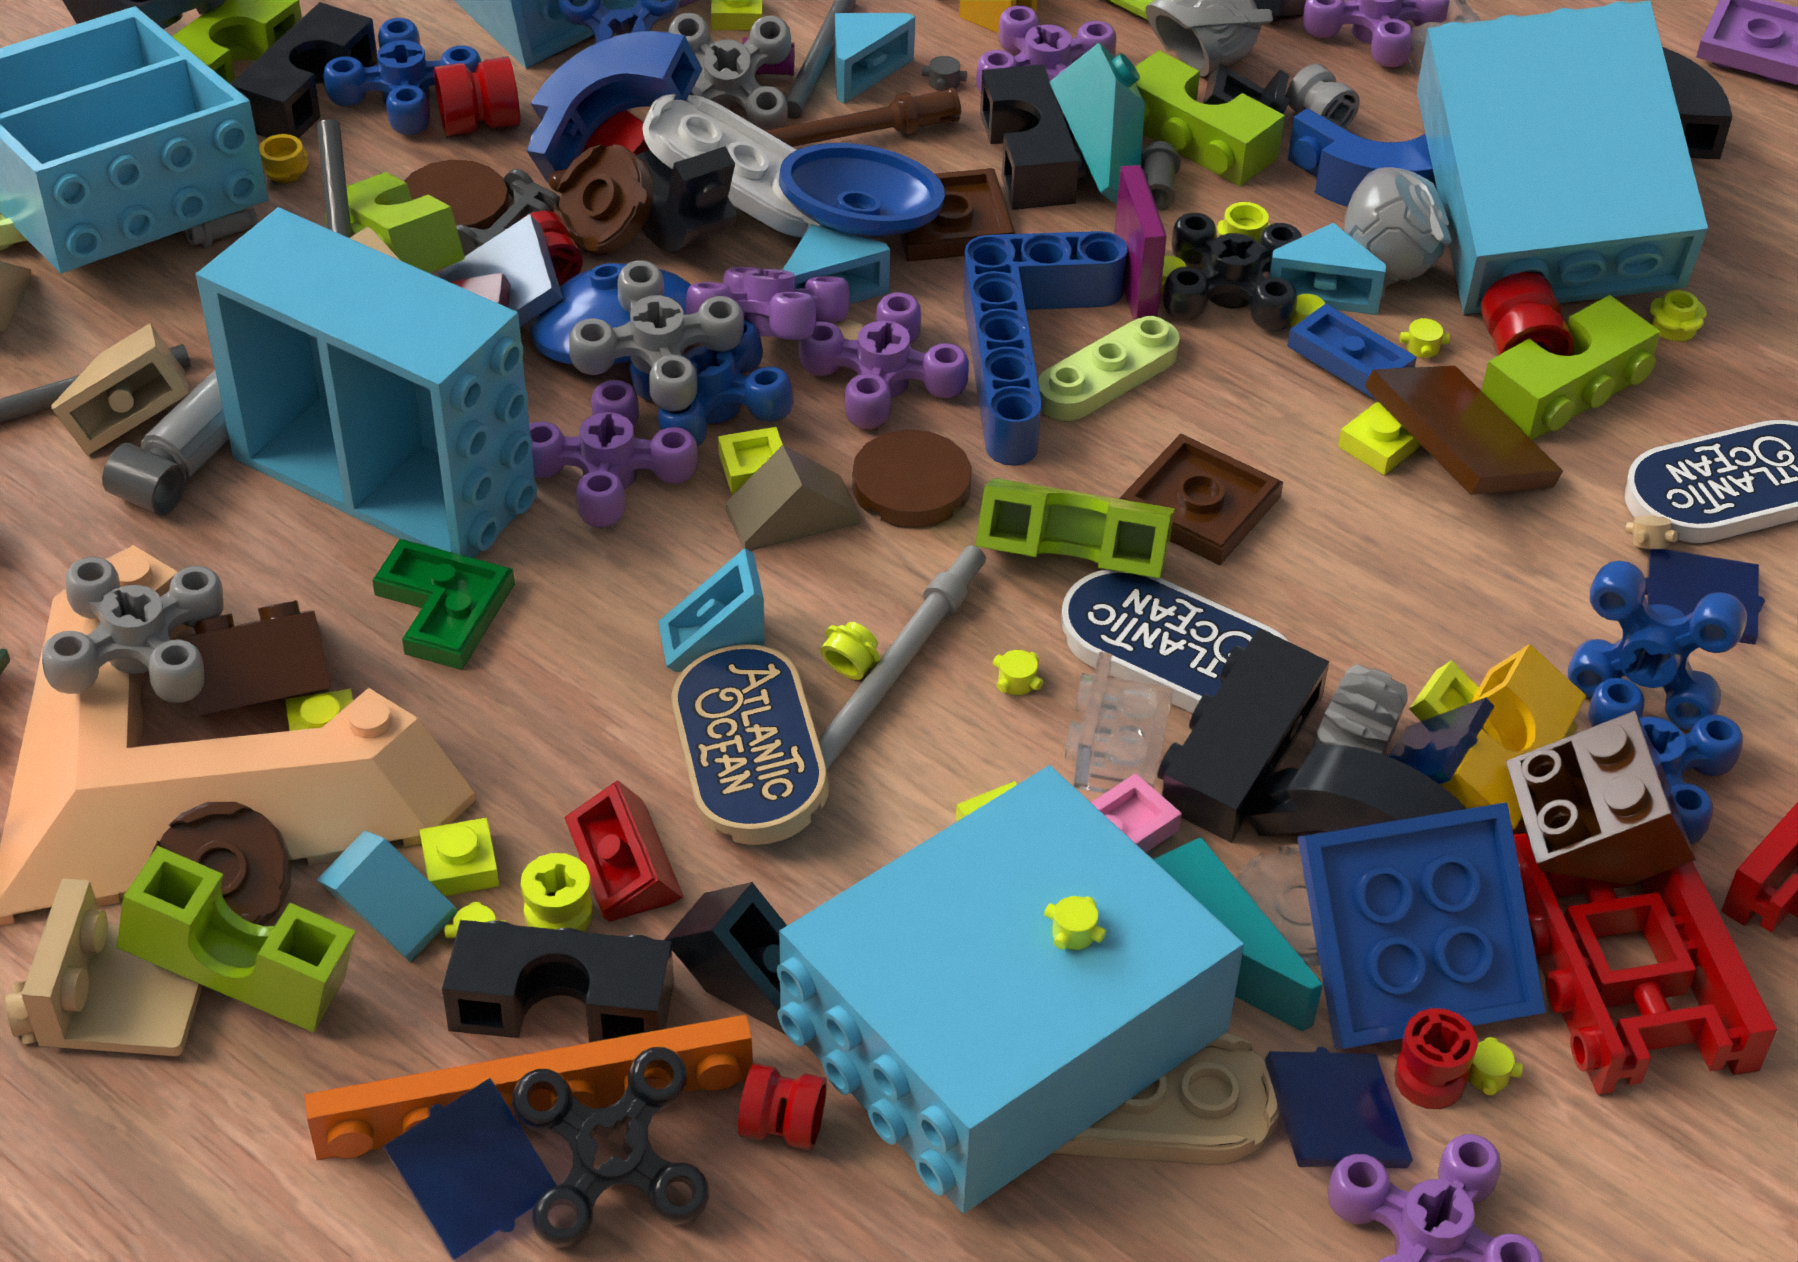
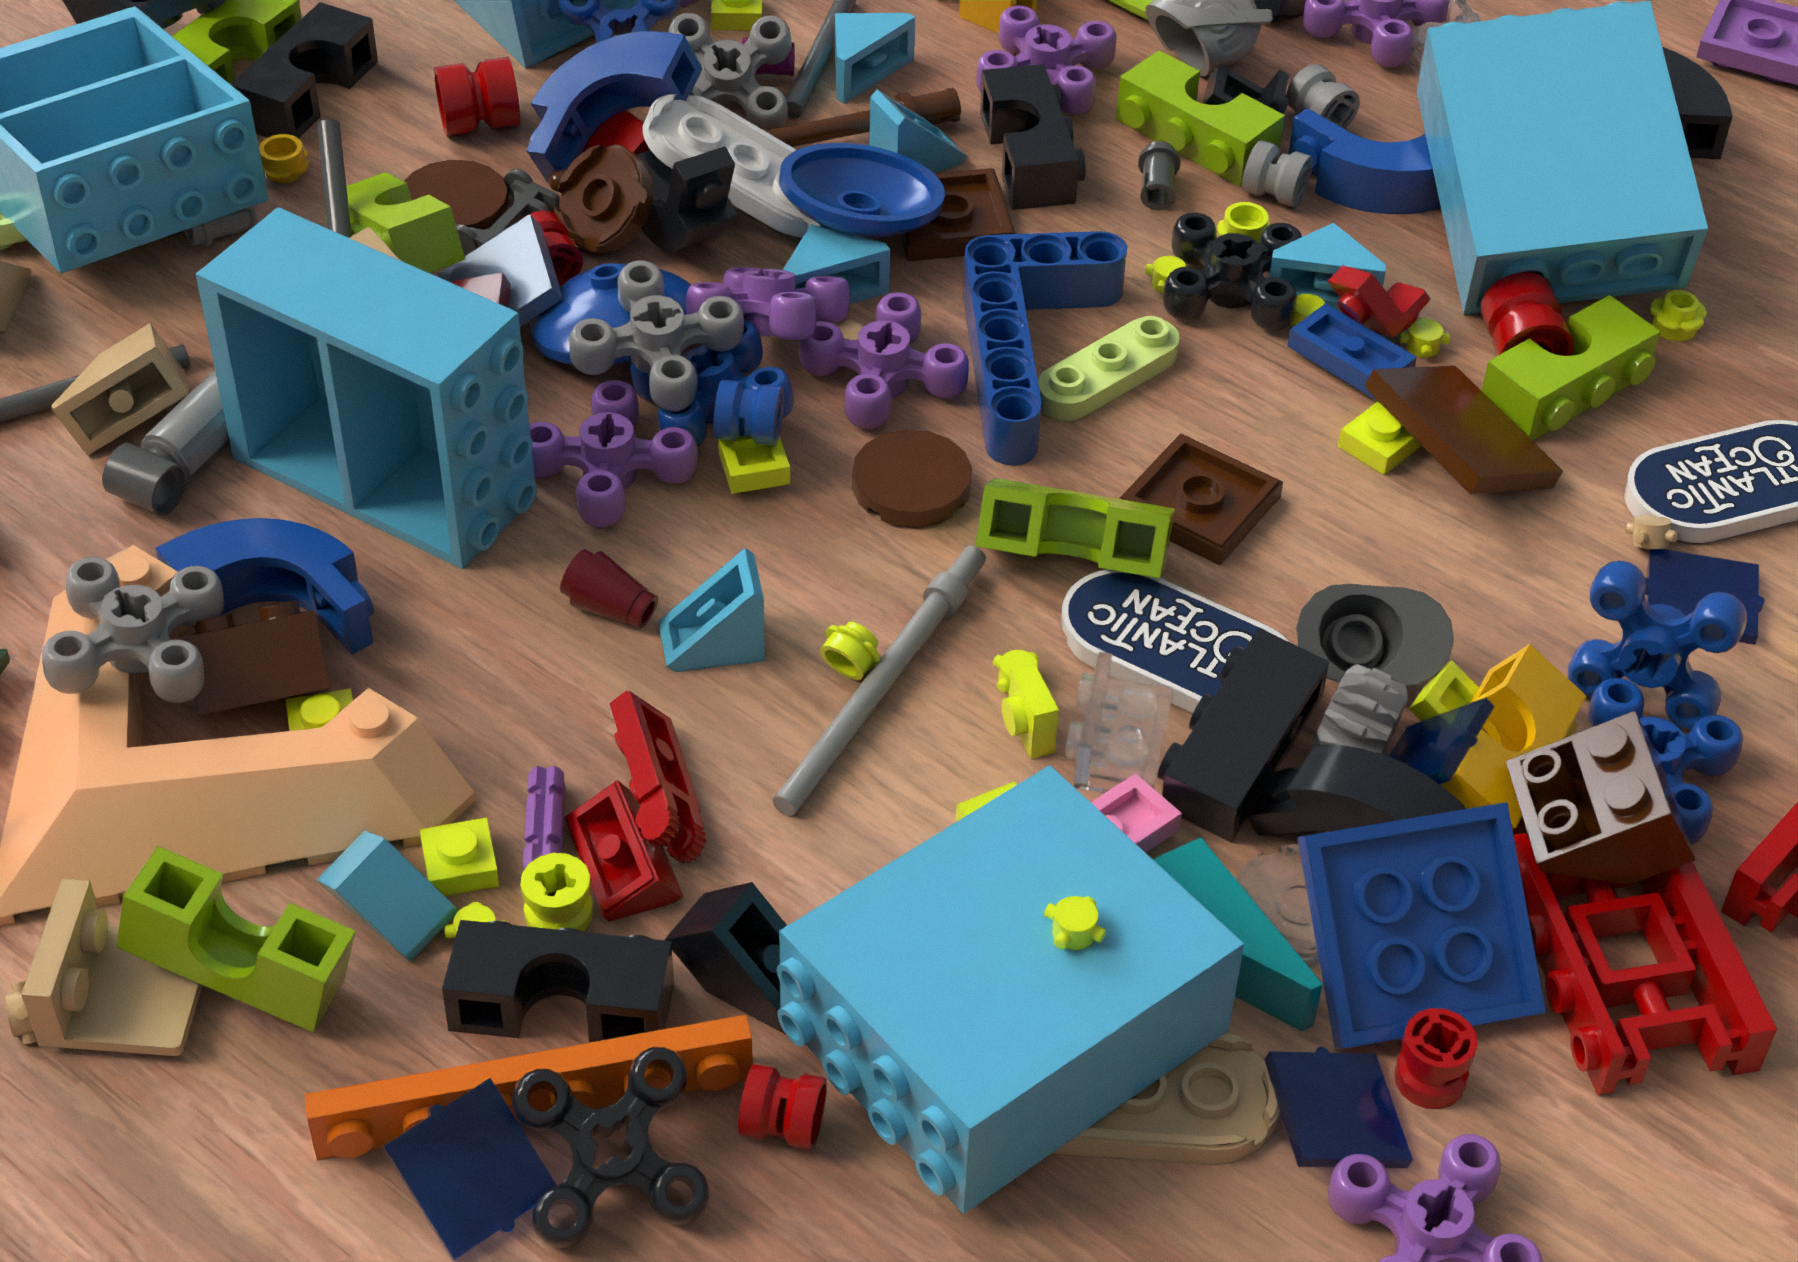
(242, 848): reddish brown tile -> none
(281, 564): none -> blue arch
(400, 75): blue gear -> none
(454, 595): green tile -> none
(544, 813): none -> medium lavender axle
(606, 589): none -> dark red cone
(659, 778): none -> red hinge
(748, 412): none -> blue wheel
(749, 744): tile -> none
(789, 501): dark tan slope -> none
(907, 133): none -> medium azure slope
(944, 73): dark grey piece -> none
(1031, 711): none -> neon yellow plate
(1103, 113): teal slope -> none
(1145, 236): magenta tile -> none
(1277, 173): none -> light grey wheel
(1372, 306): none -> red bracket
(1378, 629): none -> dark grey piece
(1399, 222): light grey helmet -> none
(1493, 1066): neon yellow piece -> none

